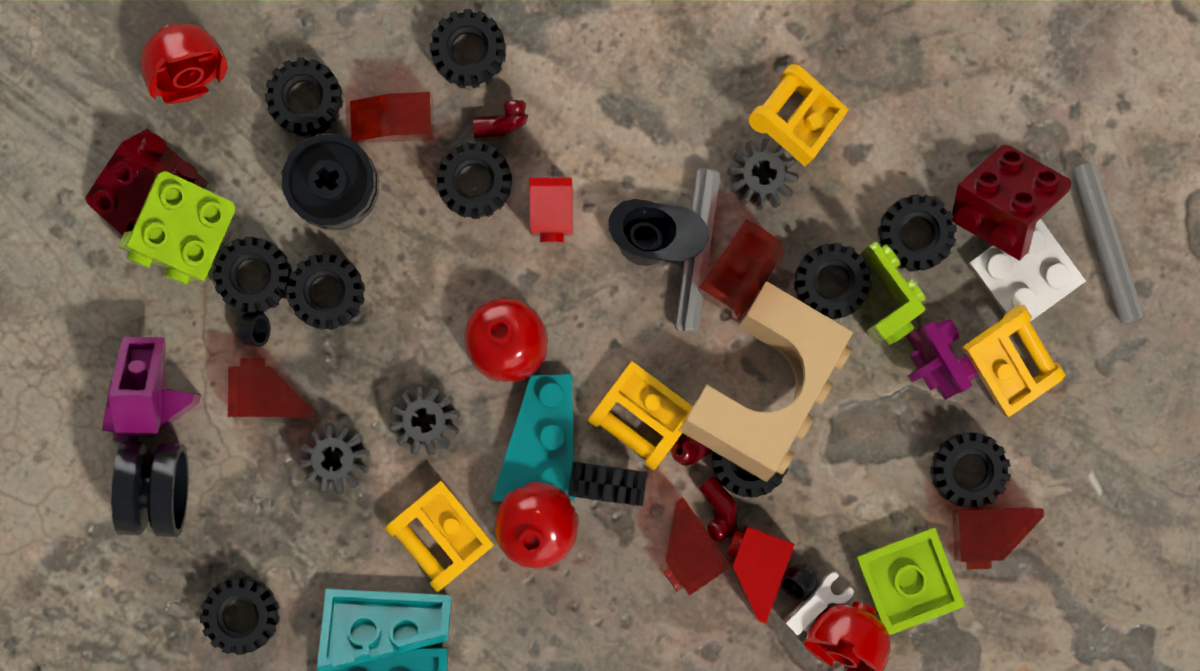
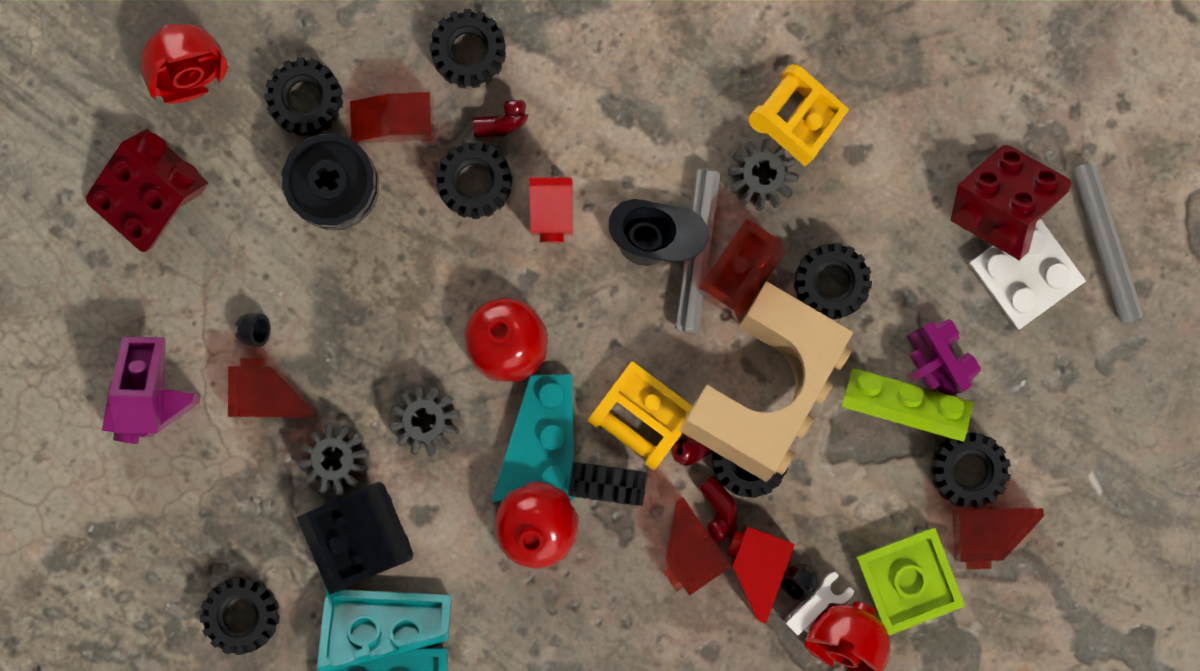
(150, 489): black wheel -> none
(178, 229): lime bracket -> none
(227, 269): black tyre -> none
(301, 284): black tyre -> none
(355, 537): none -> black bracket
(449, 526): yellow plate -> none
(906, 295): lime bracket -> none
(908, 404): none -> lime plate
(935, 215): black tyre -> none
(1002, 366): yellow plate -> none

